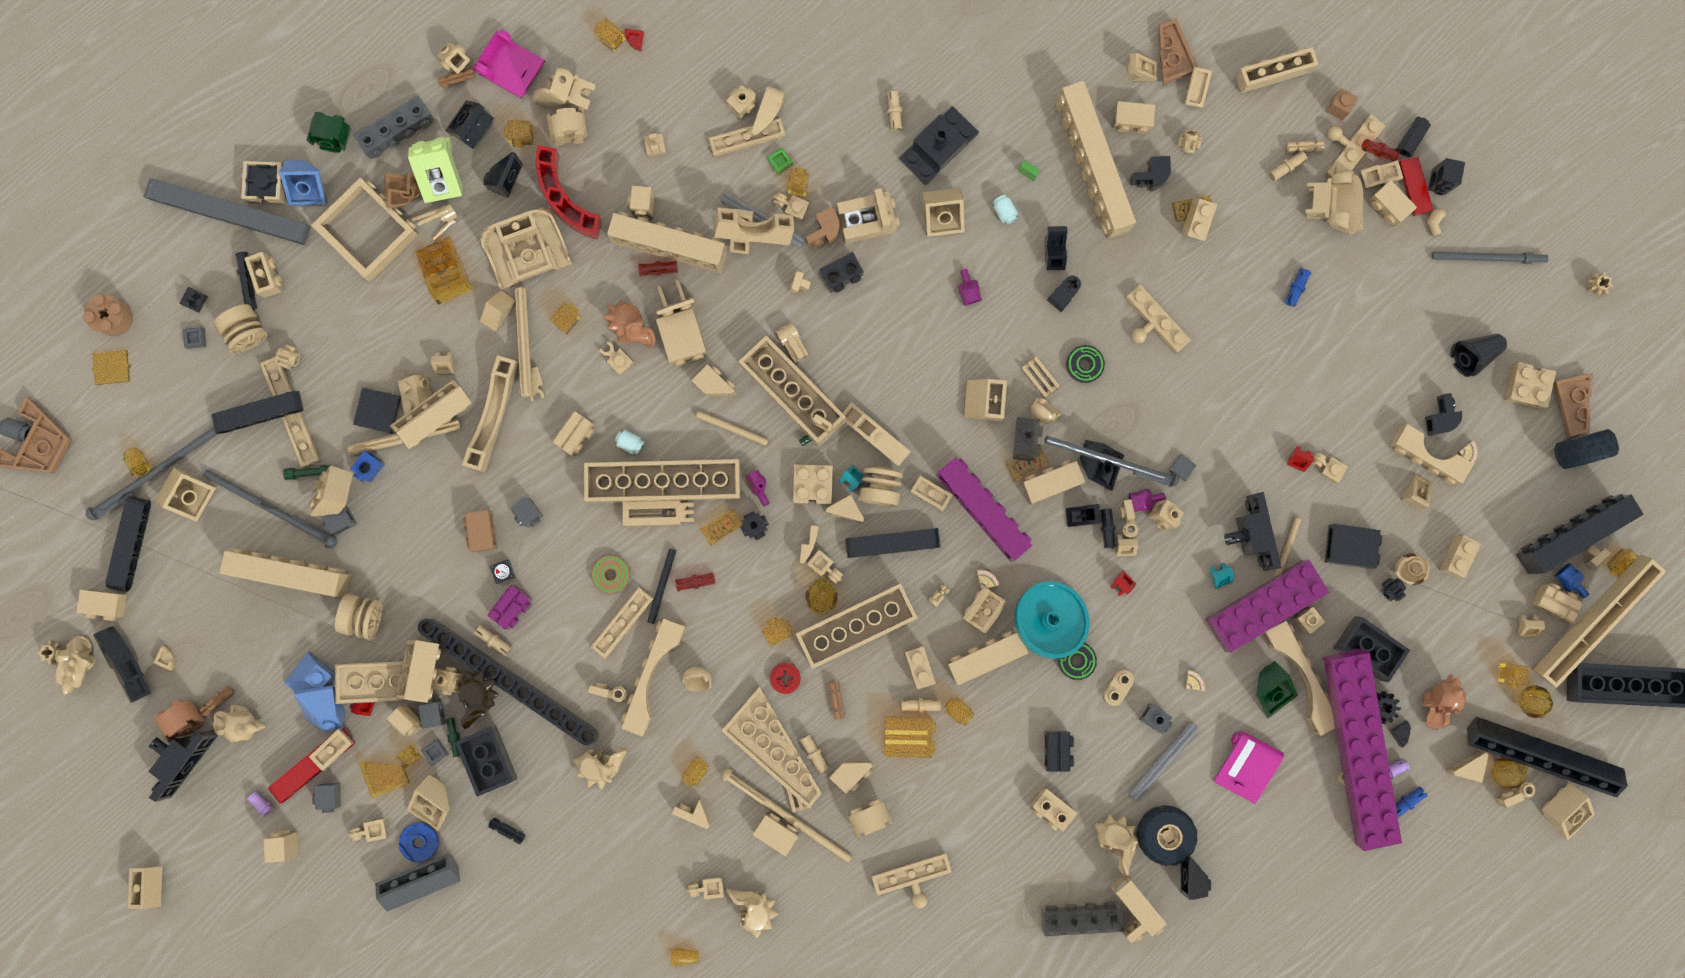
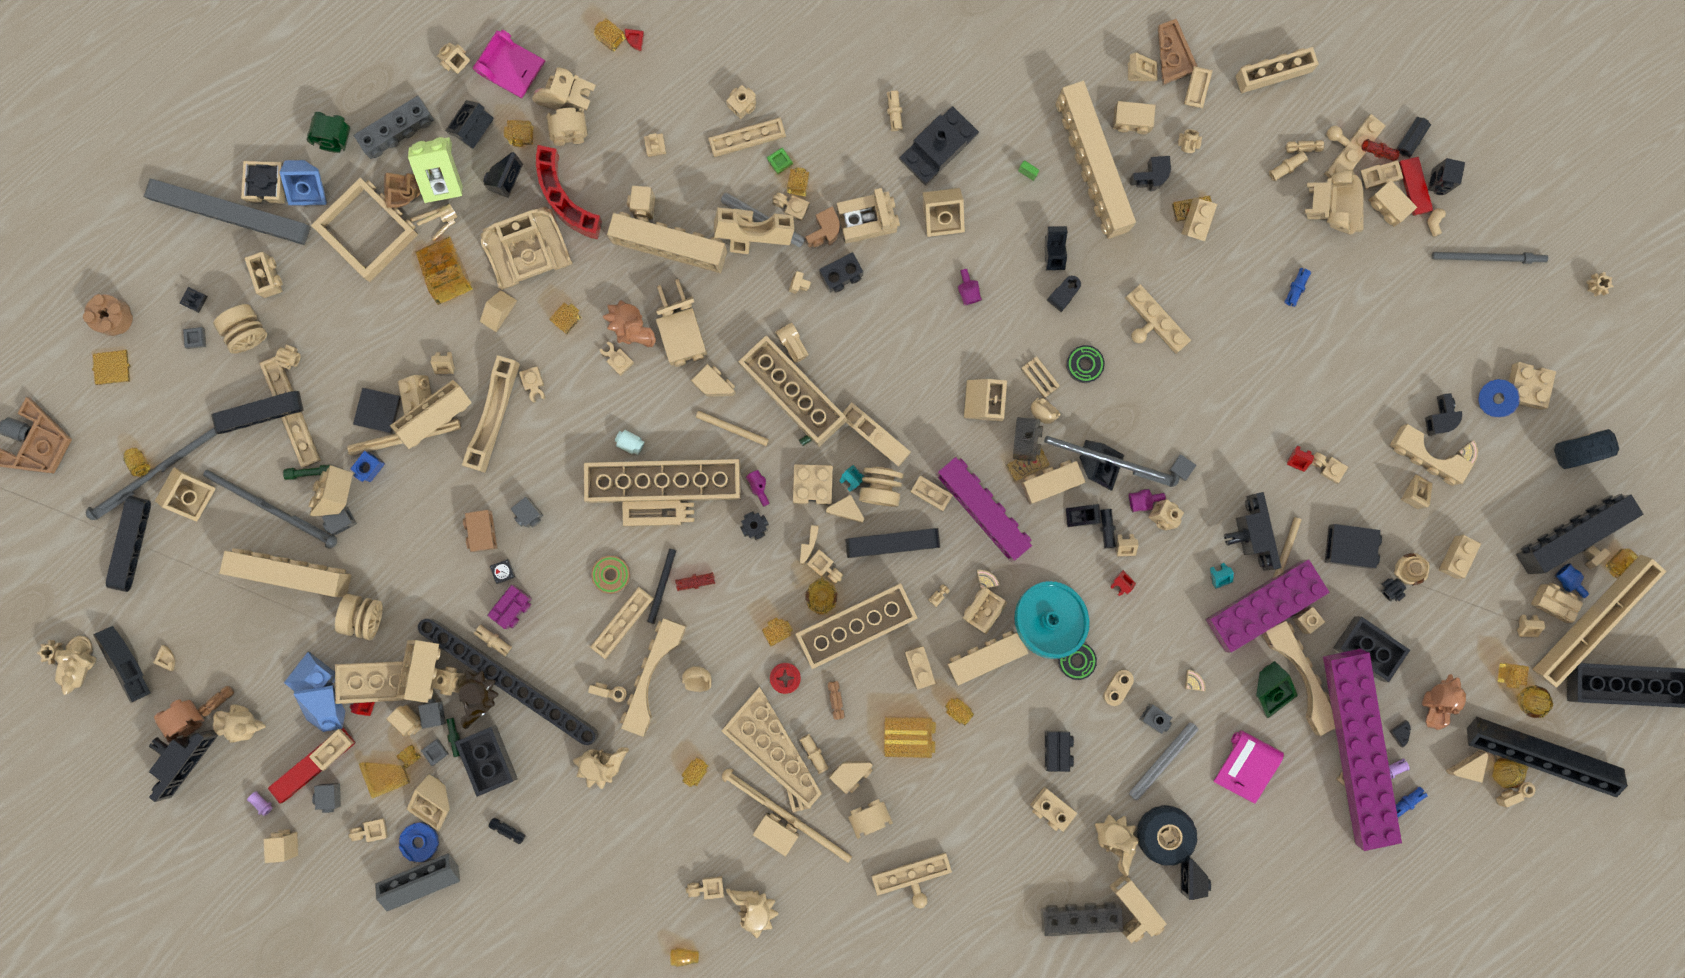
(102, 604): tan brick -> none
(145, 887): tan brick -> none
(245, 279): black pin -> none
(455, 78): medium nougat axle -> none
(523, 342): tan axle -> none
(574, 433): tan brick -> none
(658, 268): clear red pin -> none
(697, 817): tan slope -> none
(721, 527): clear yellow tile -> none
(770, 106): tan piece -> none
(822, 423): tan tile -> none
(920, 705): tan pin -> none
(1005, 209): light aqua brick -> none
(1127, 512): tan plate -> none
(1341, 104): medium nougat brick -> none
(1390, 710): black gear -> none
(1477, 353): black cone -> none
(1510, 402): none -> blue tile
(1568, 810): tan slope -> none
(1573, 400): medium nougat wing -> none

